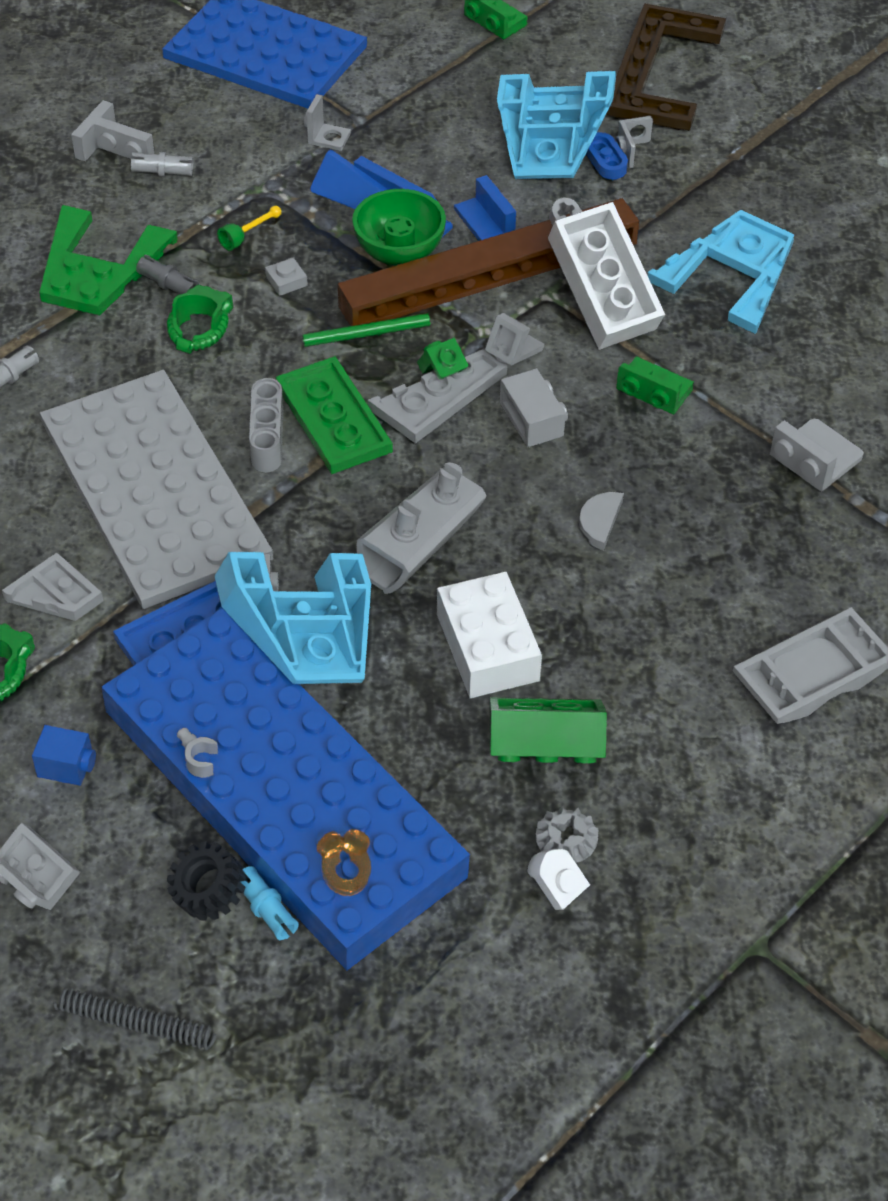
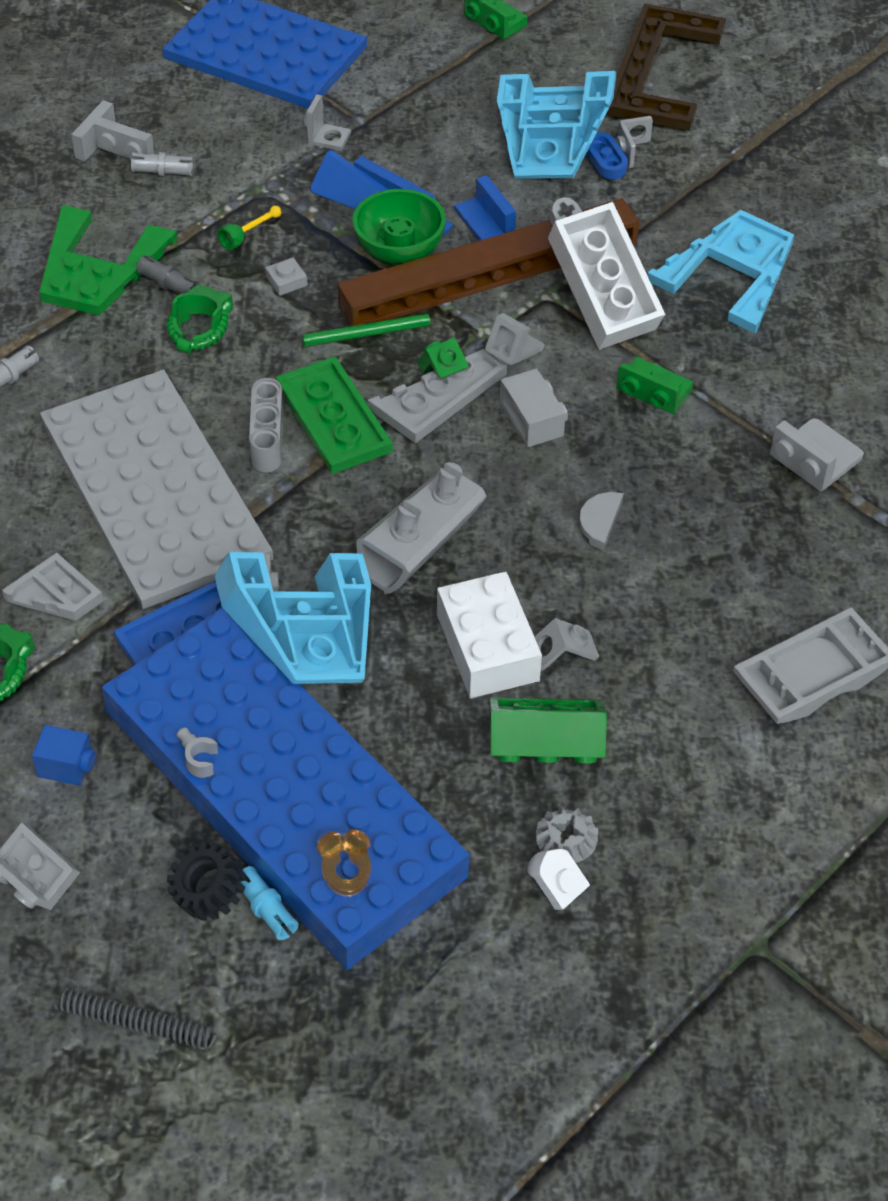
(566, 638): none -> light grey bracket

